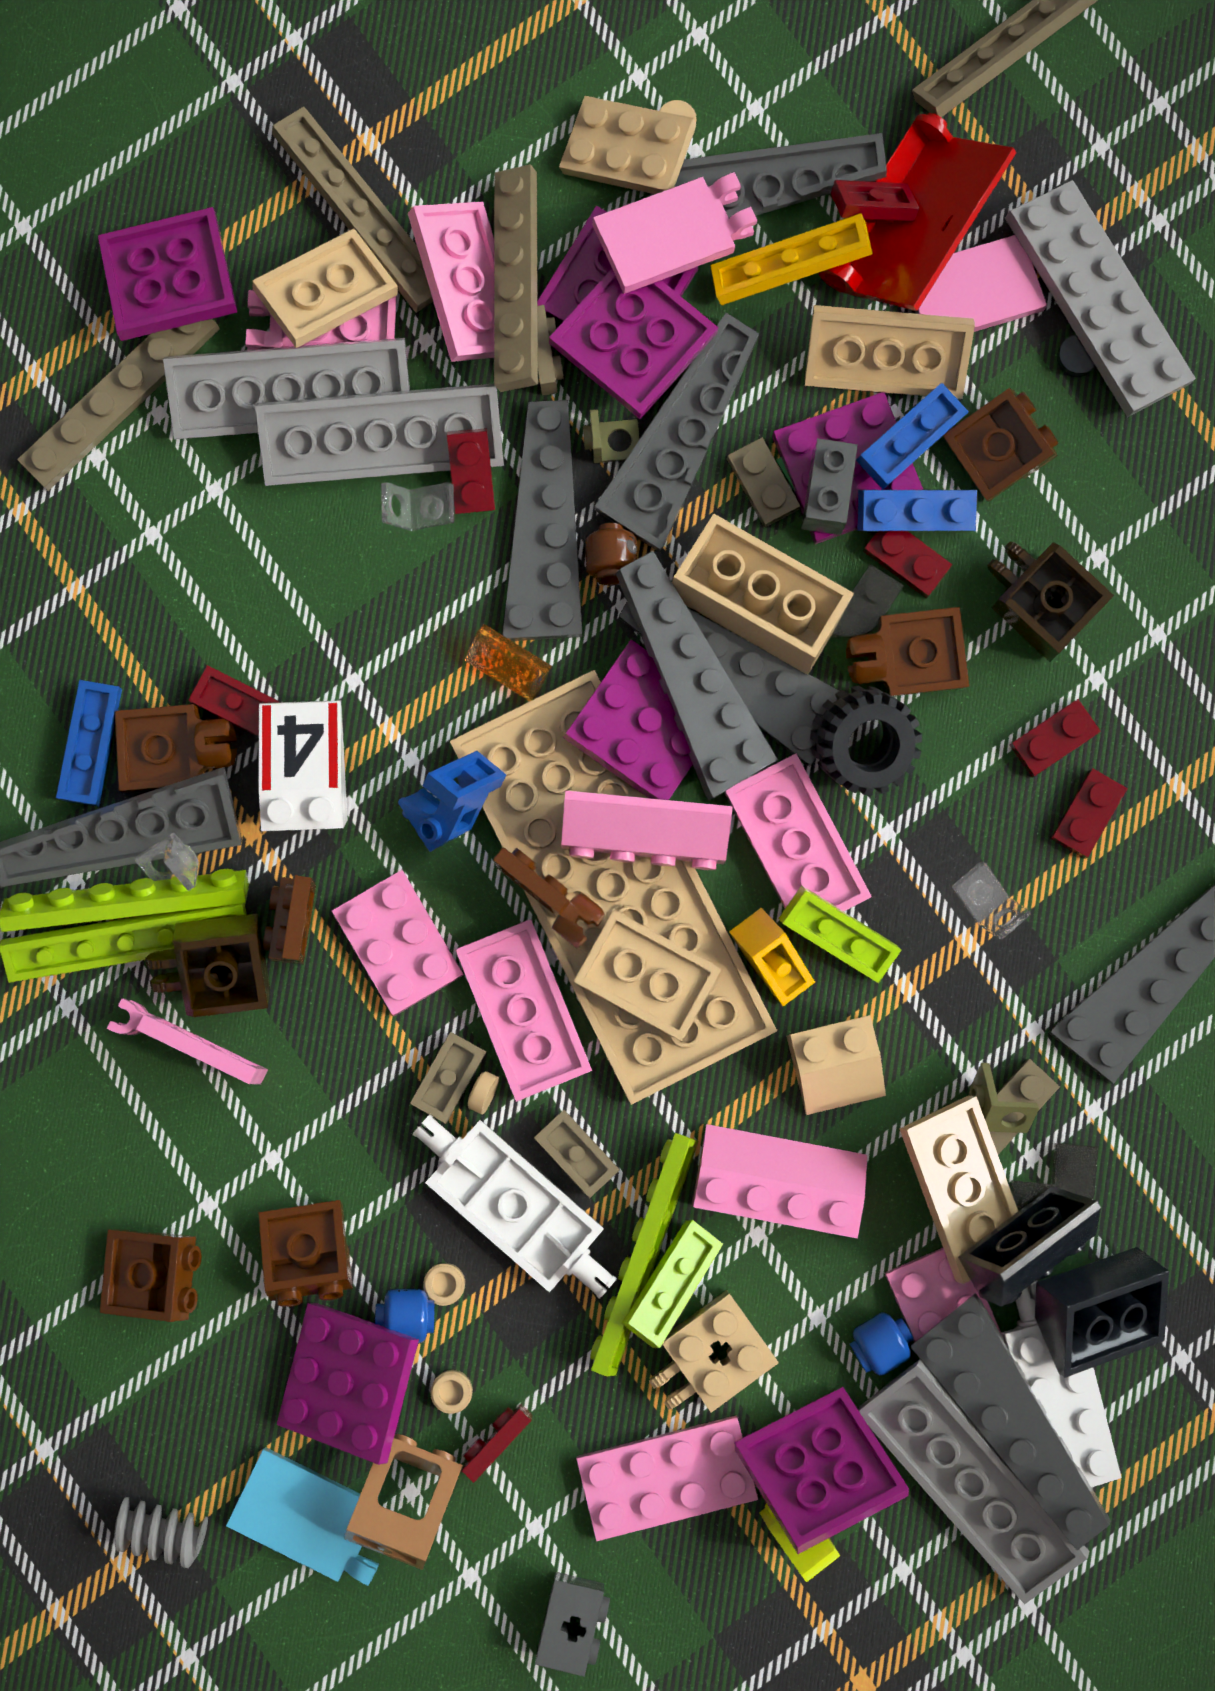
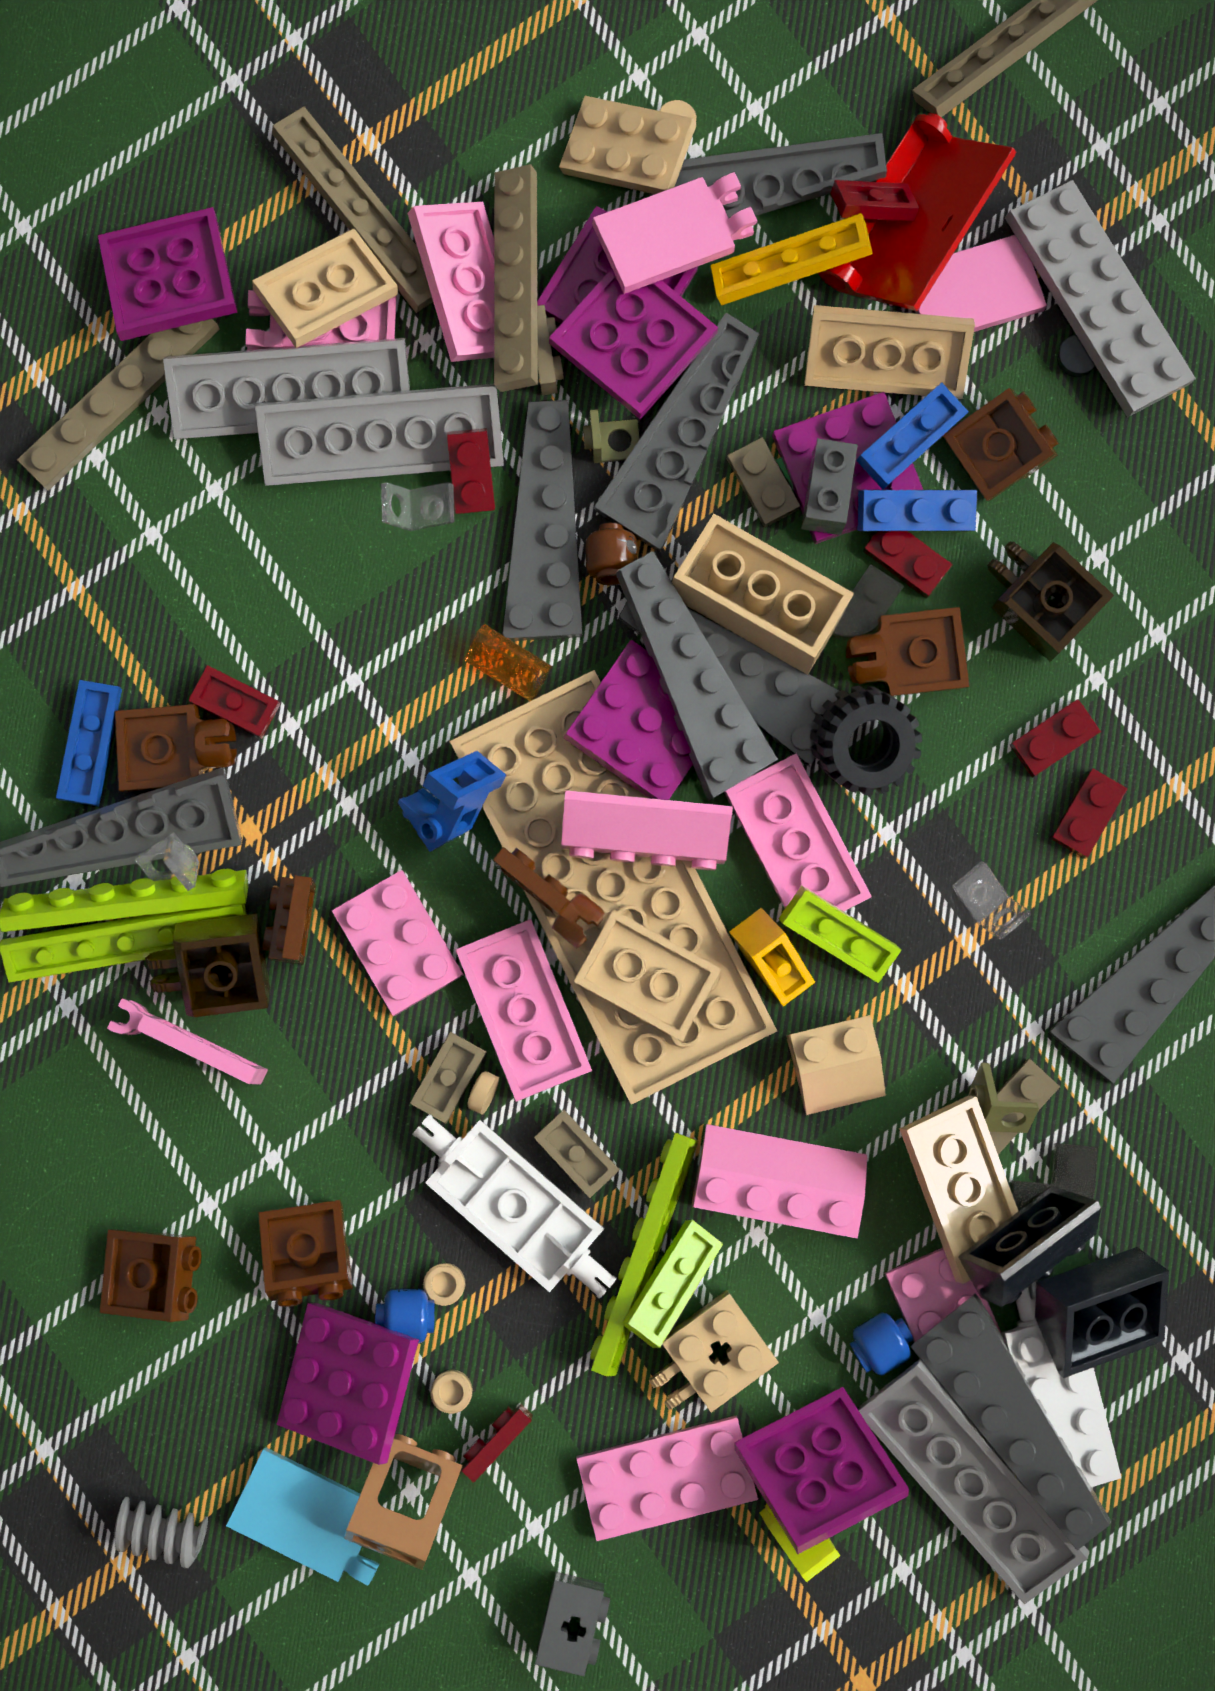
(301, 766): white slope -> none

